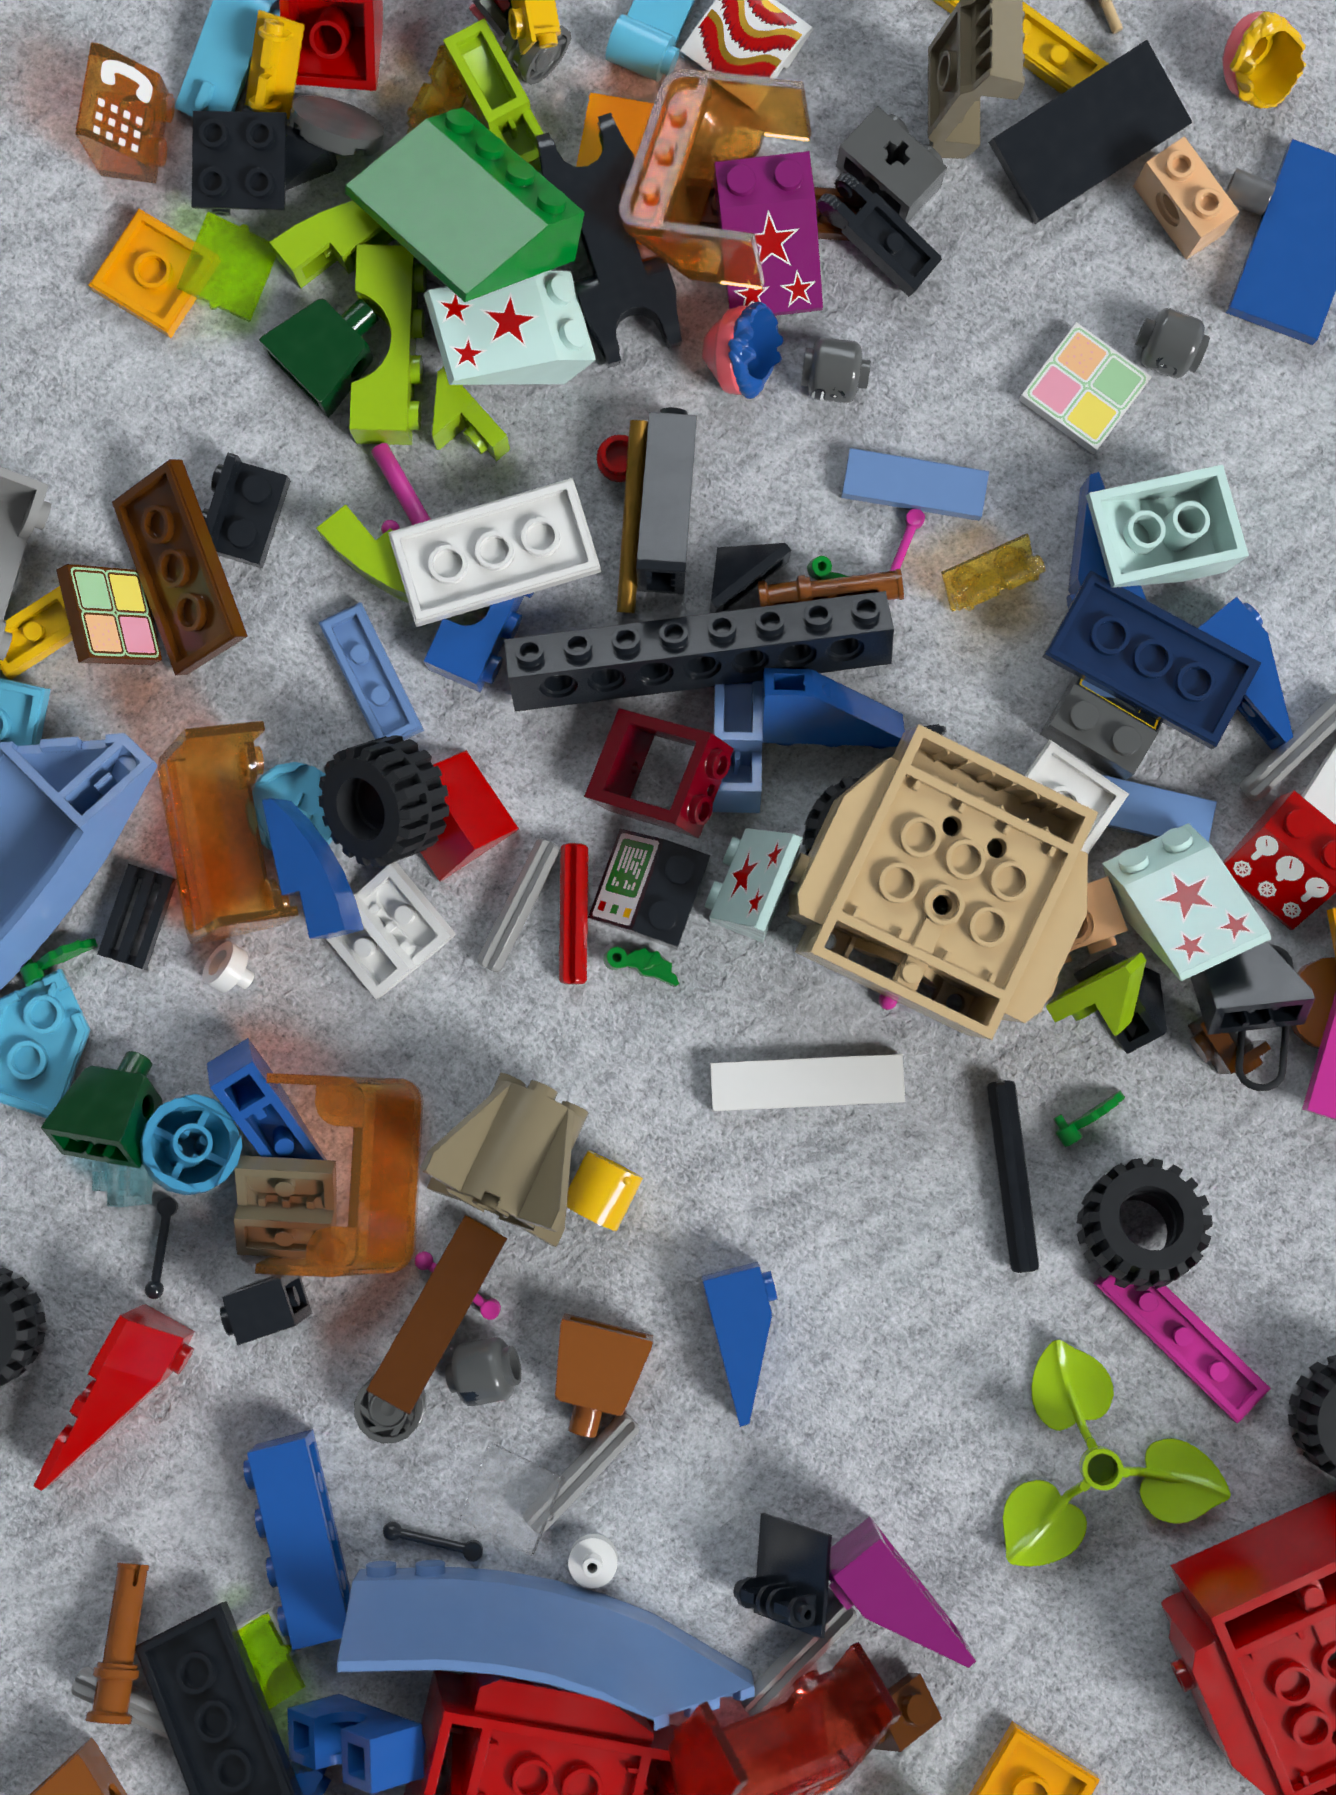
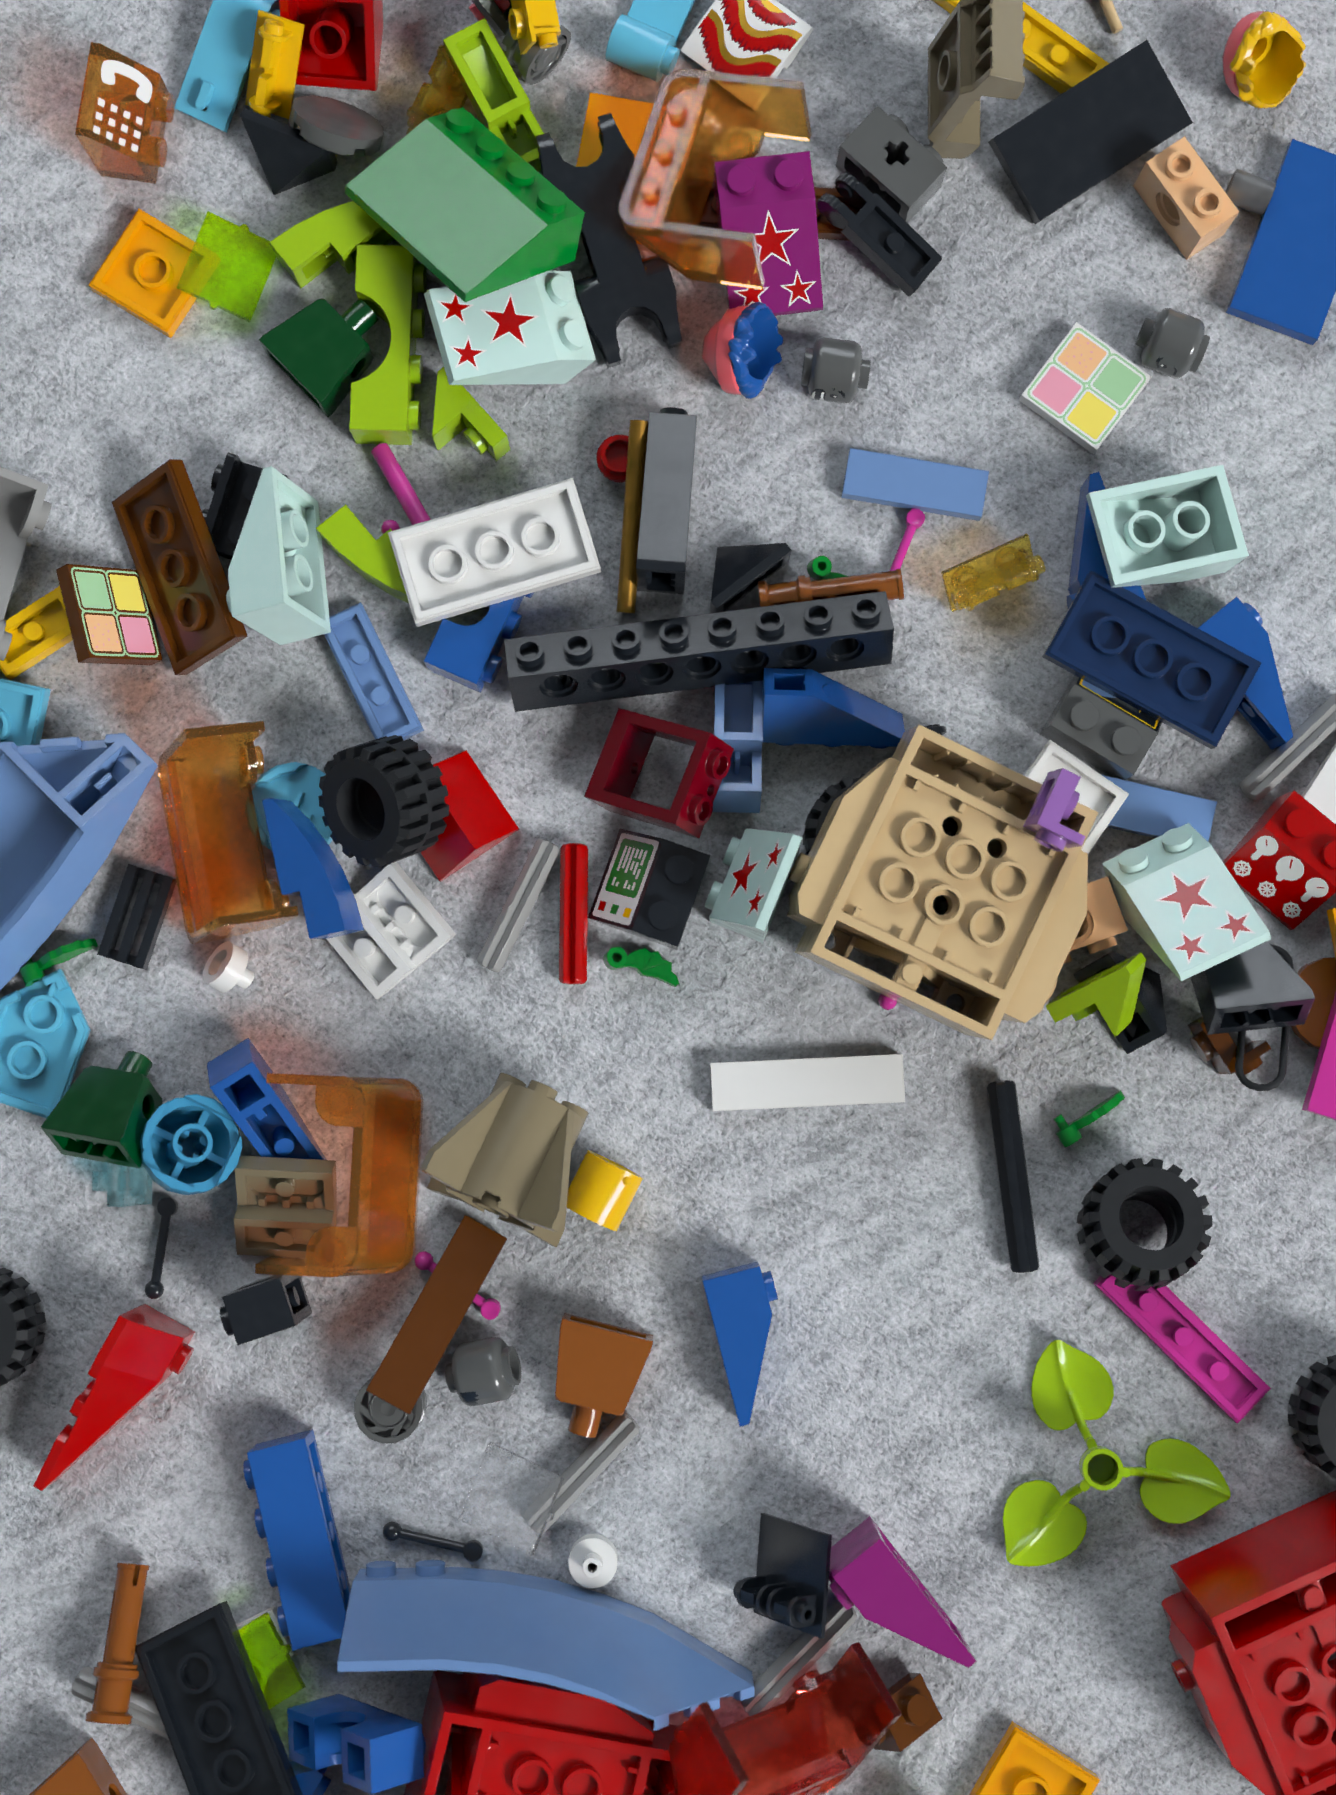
(238, 161): black hinge -> none
(279, 564): none -> light aqua slope
(1055, 802): none -> medium lavender bracket

